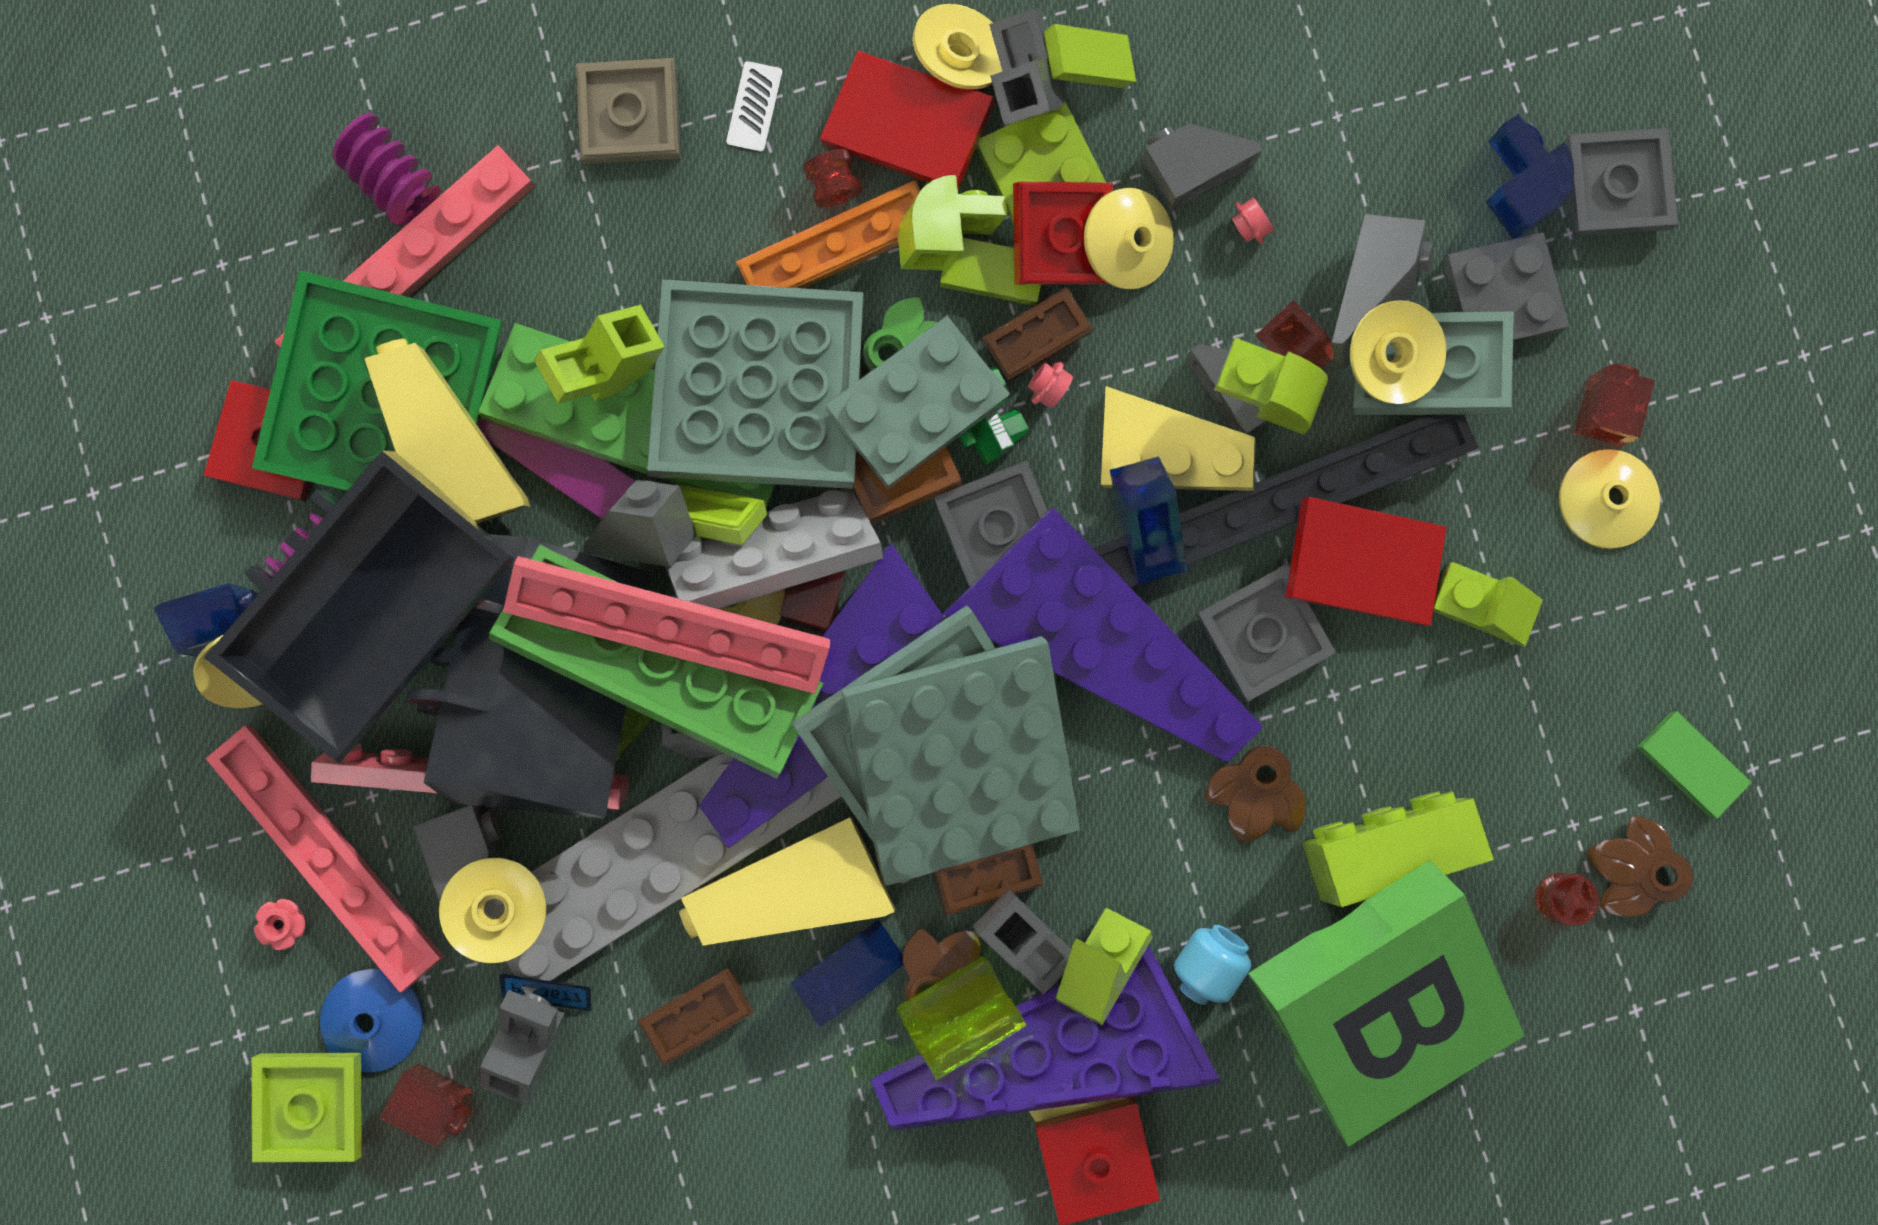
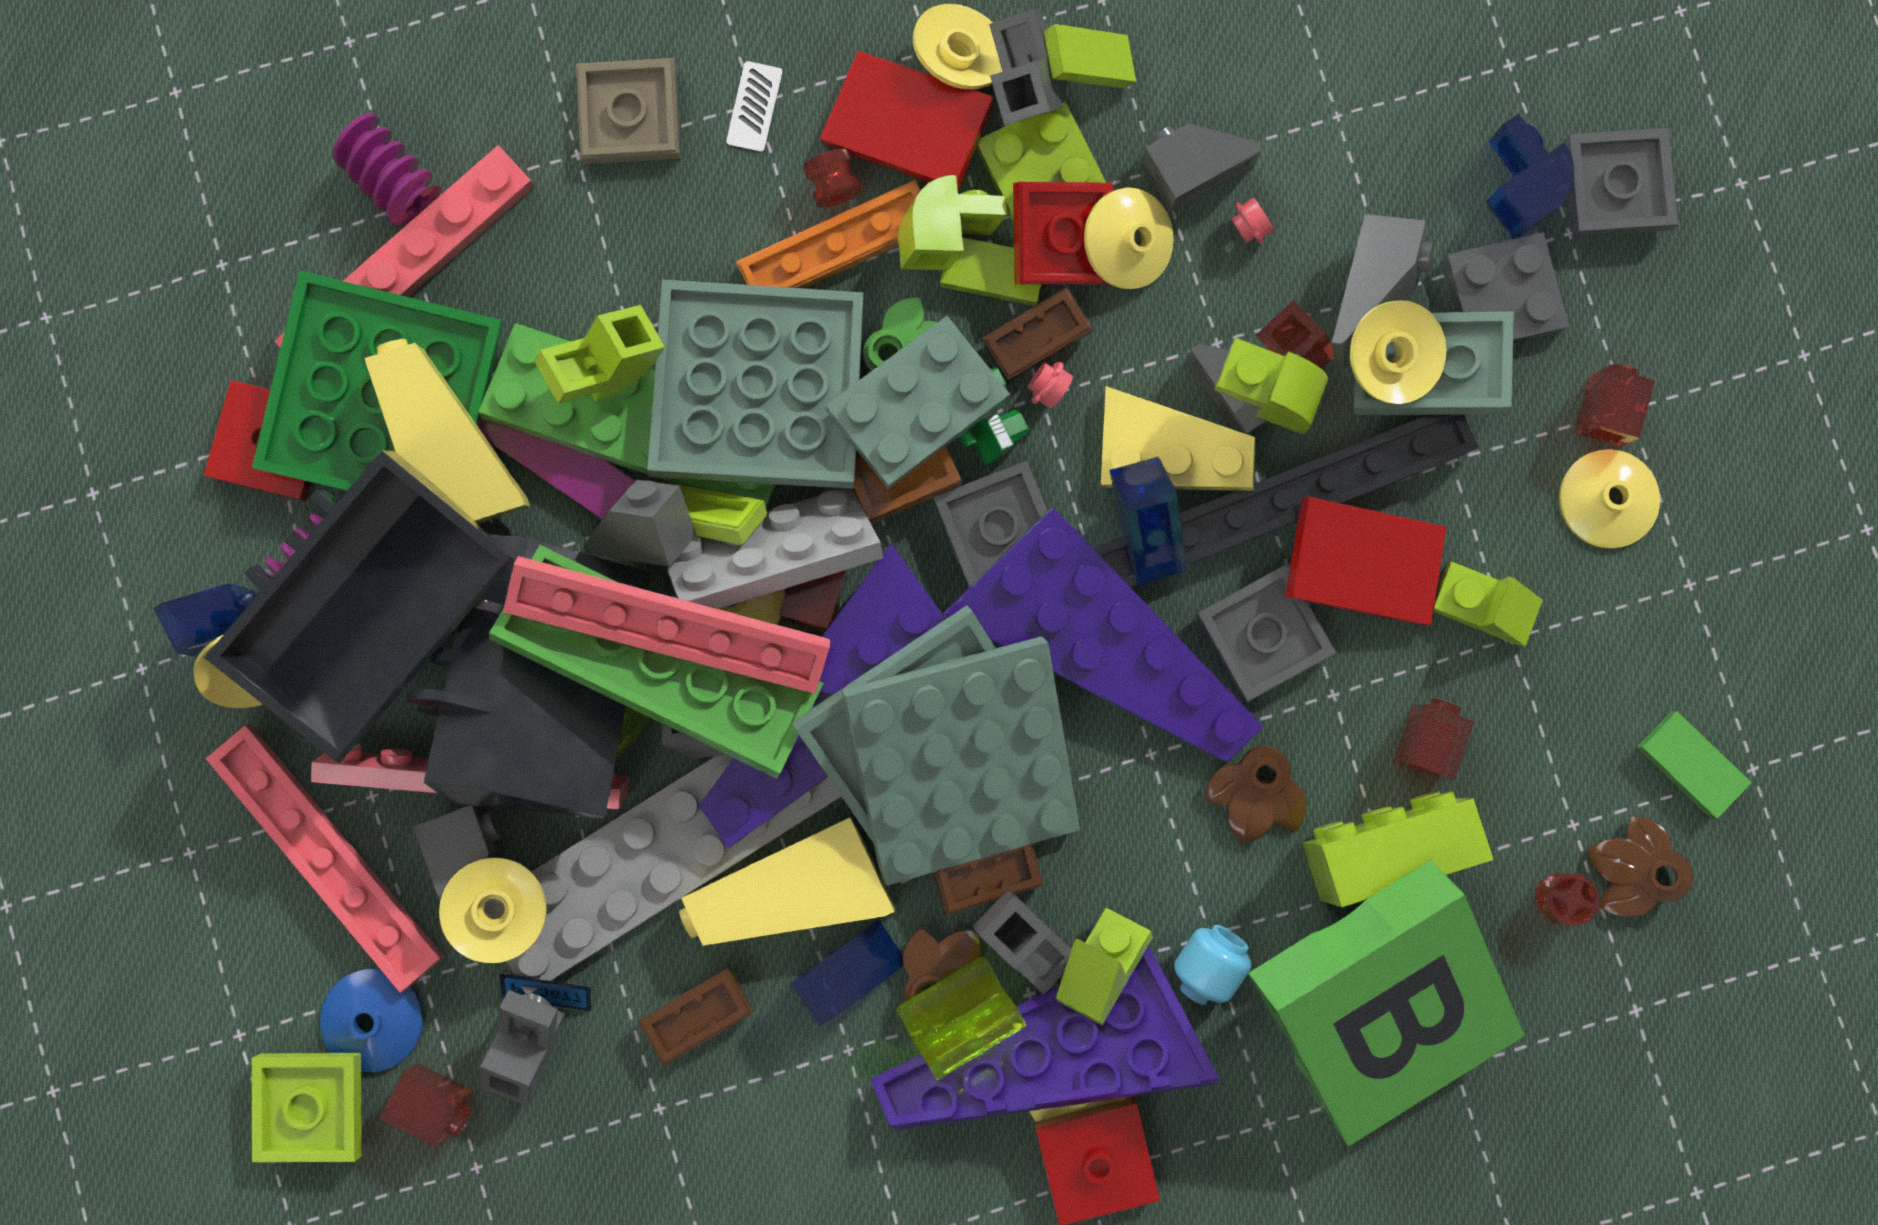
(292, 919): coral plate -> none
(1434, 739): none -> clear red brick

